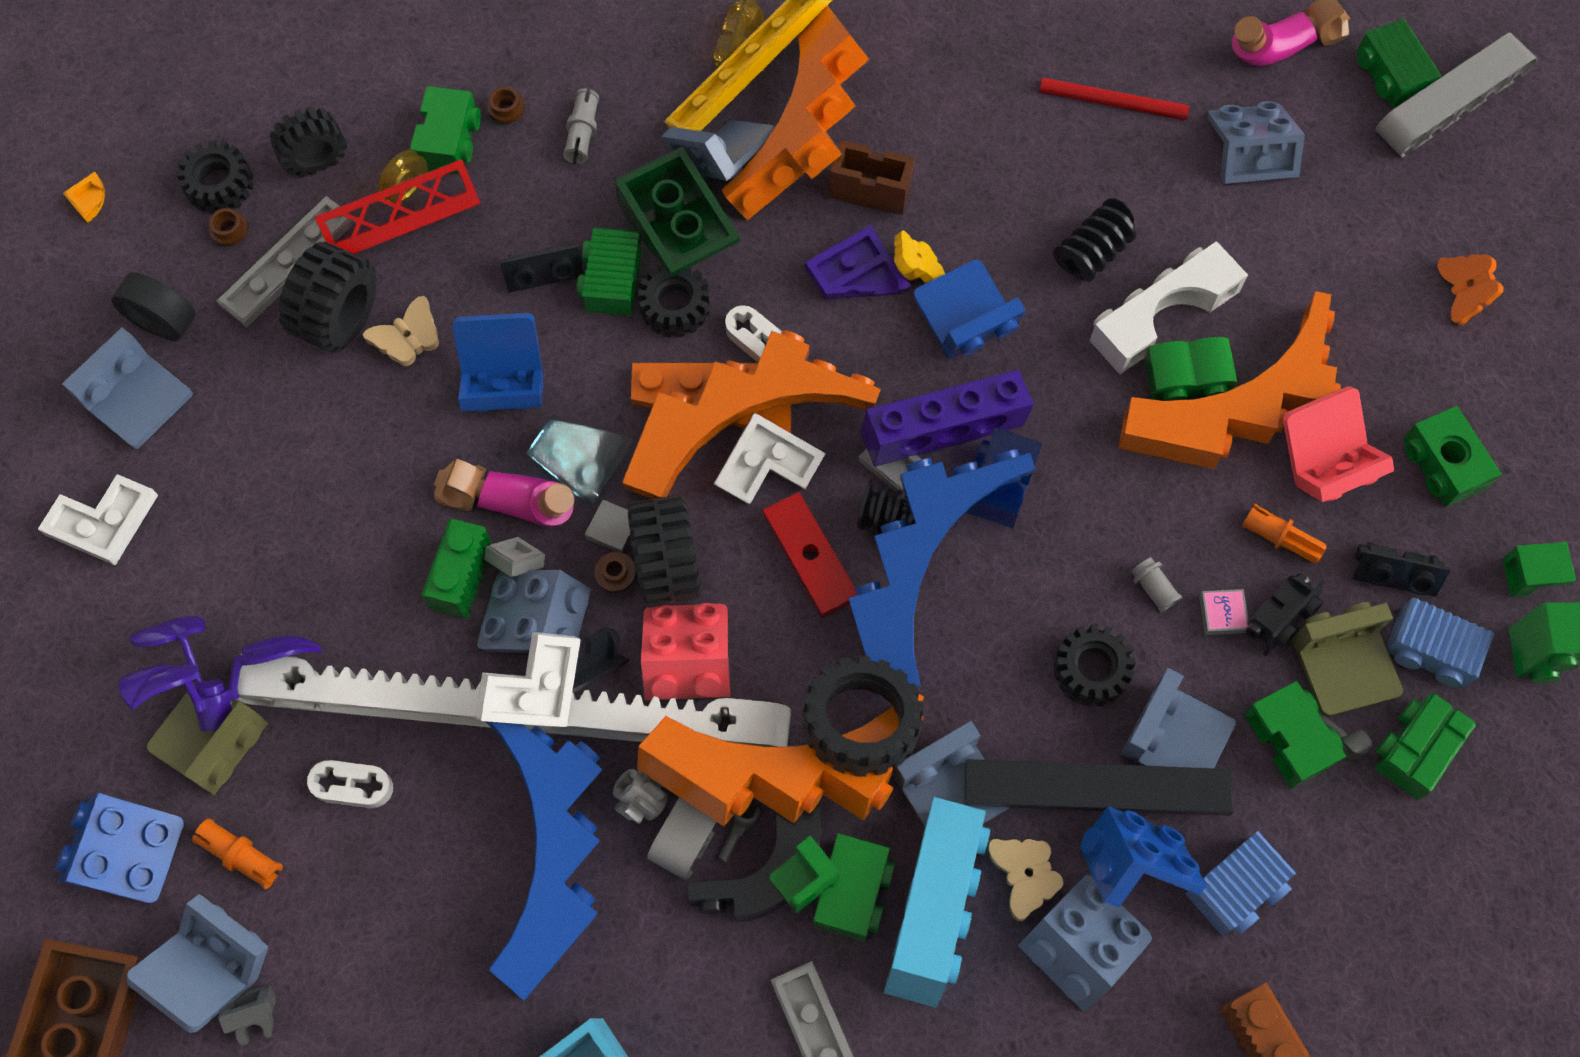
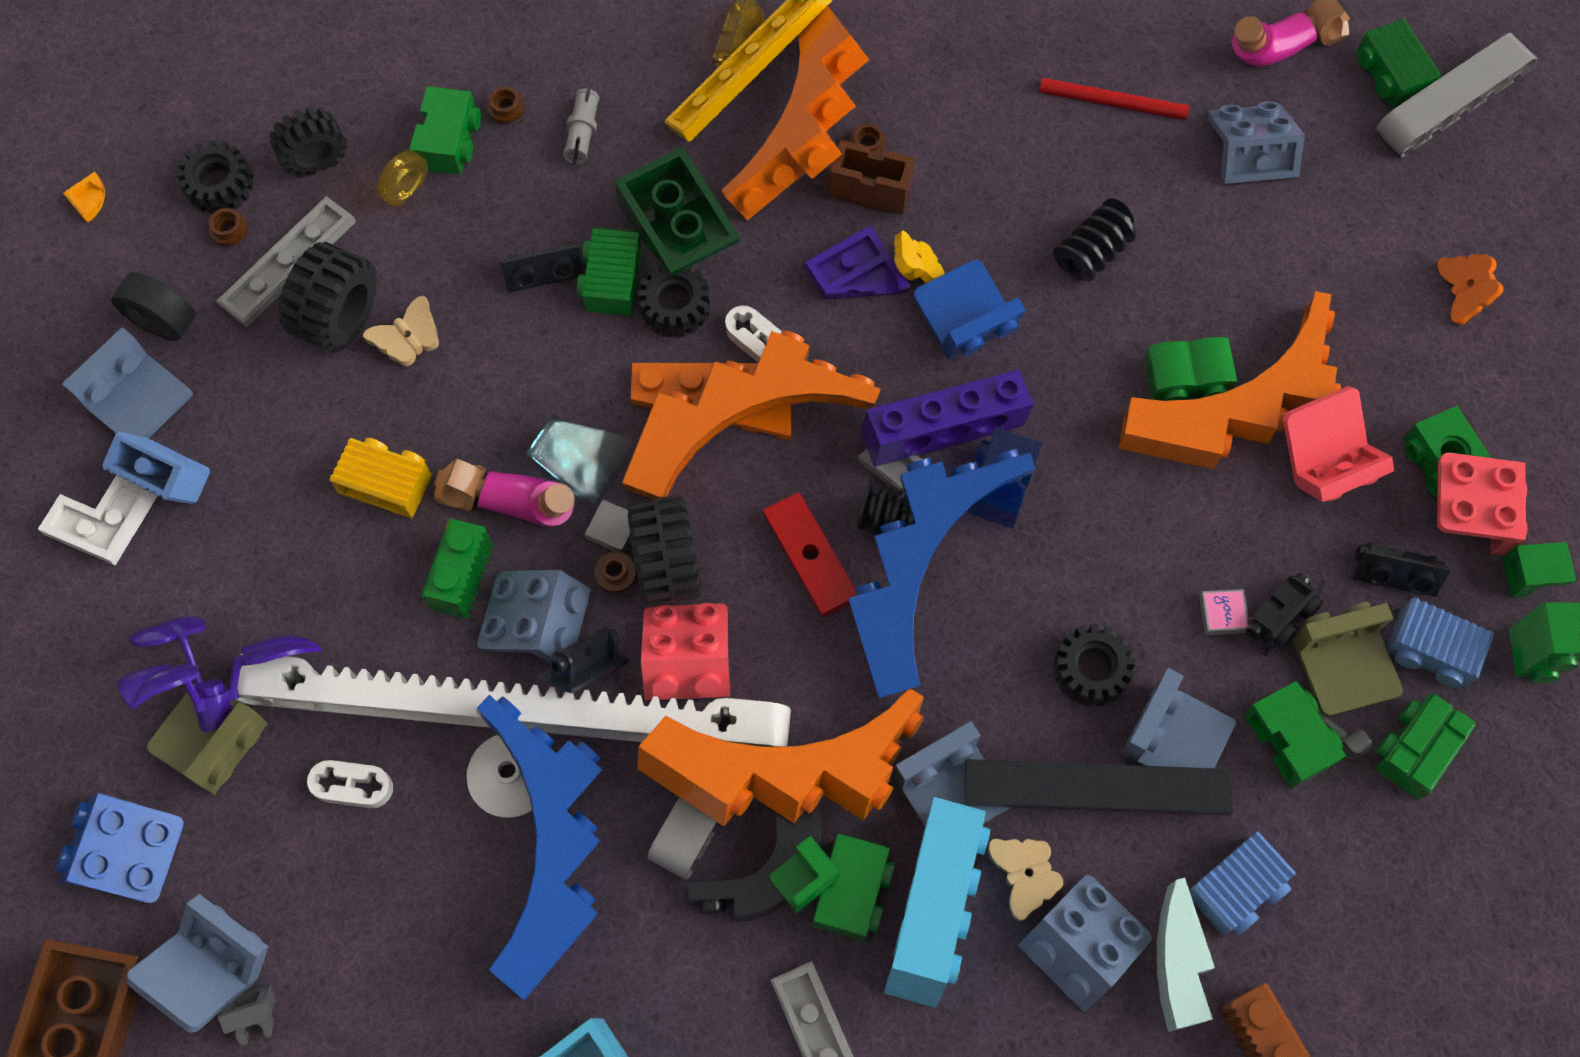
(156, 468): none -> medium blue brick
(236, 853): orange pin -> none
(381, 476): none -> yellow brick
(407, 222): red fence -> none
(488, 789): none -> white dish
(498, 362): blue bracket -> none
(514, 556): light grey tile -> none
(541, 694): white plate -> none
(639, 796): light grey gear -> none
(720, 153): sand blue bracket -> none
(737, 831): dark grey hand -> none
(762, 449): white plate -> none
(868, 676): black tyre -> none
(870, 133): none -> reddish brown plate
(1127, 846): blue bracket -> none
(1155, 584): light grey pin -> none
(1180, 959): none -> light aqua slope
(1203, 281): white arch -> none
(1284, 534): orange axle -> none
(1483, 499): none -> coral bracket

